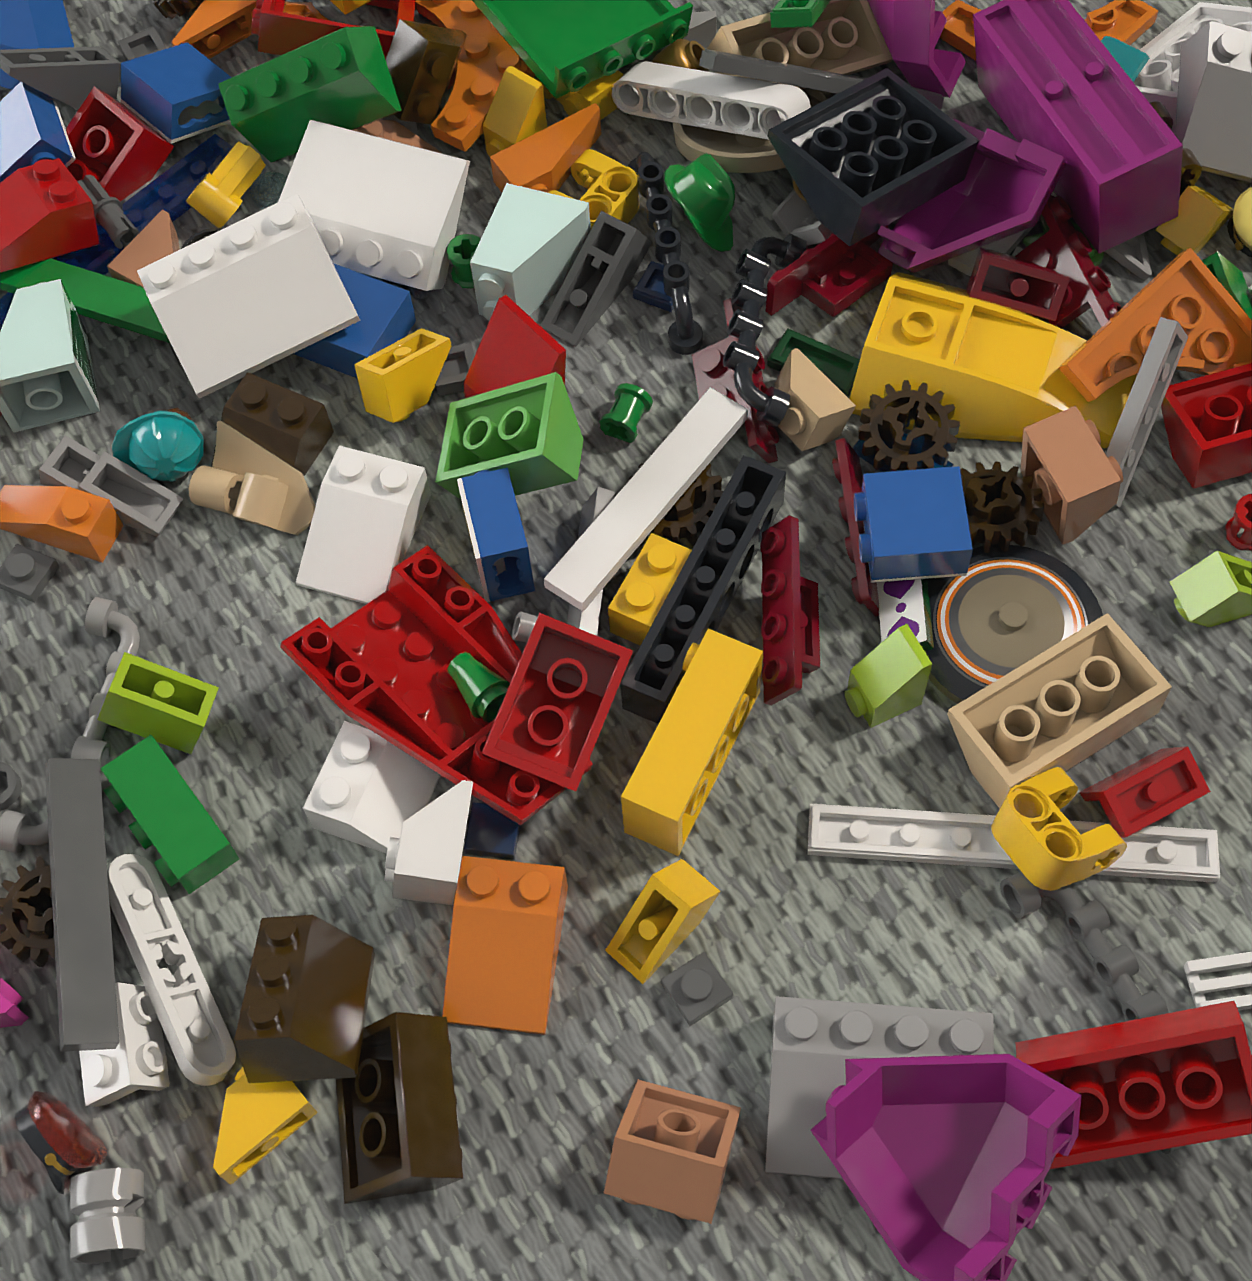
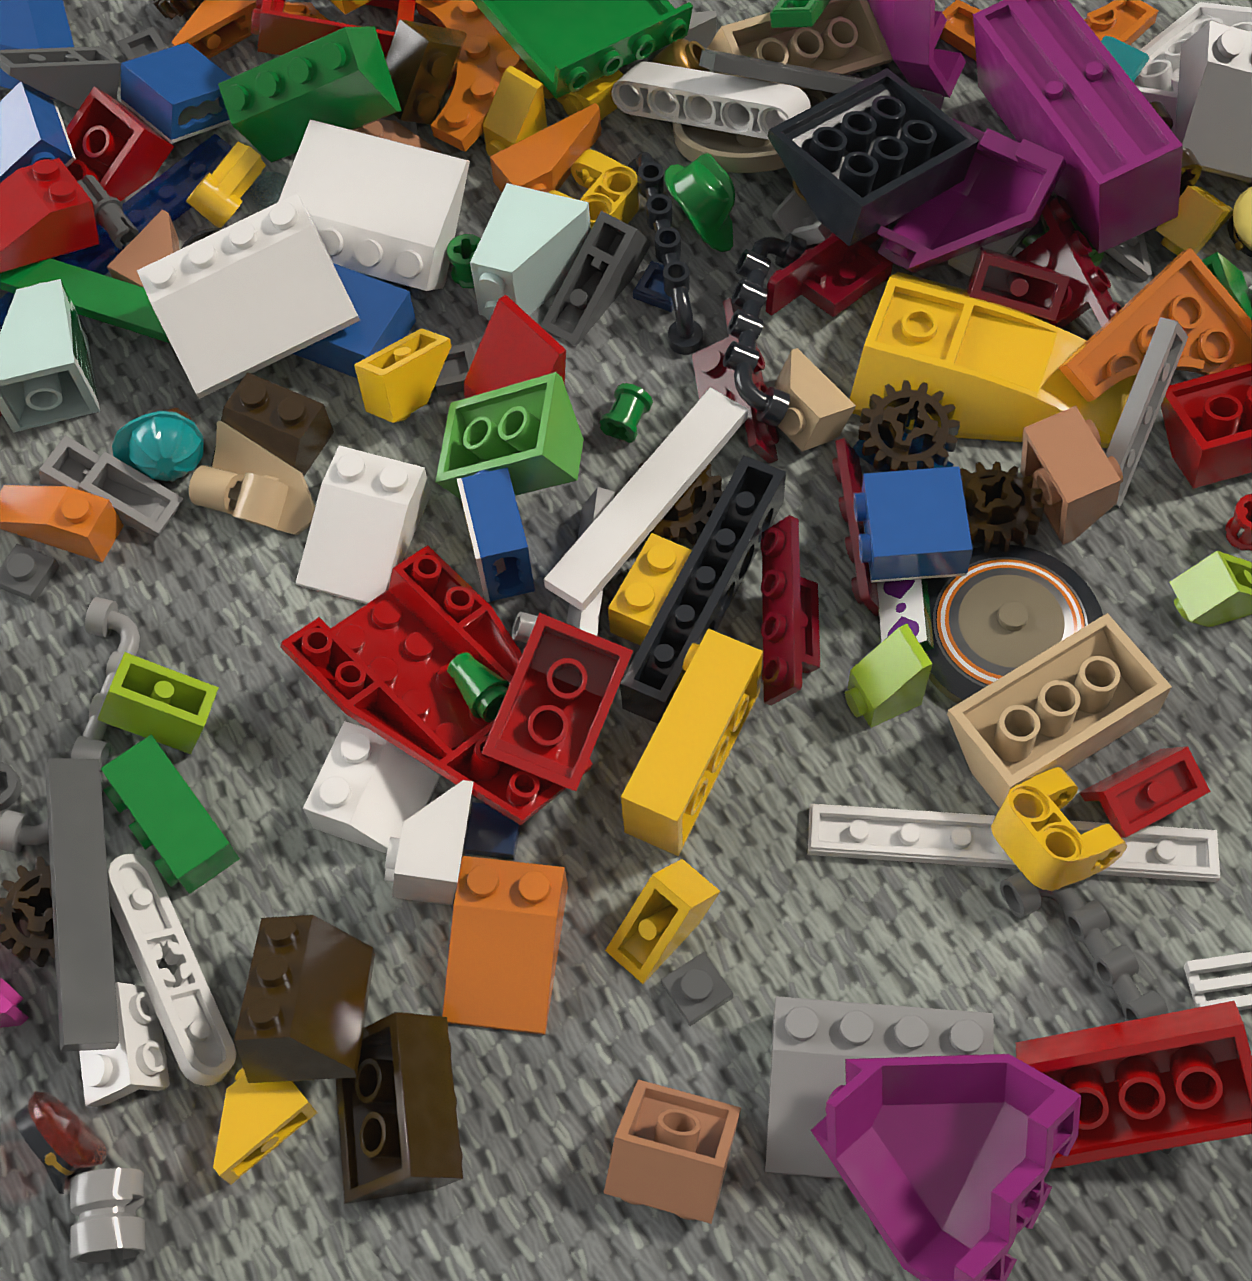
(833, 363): dark green tile -> none

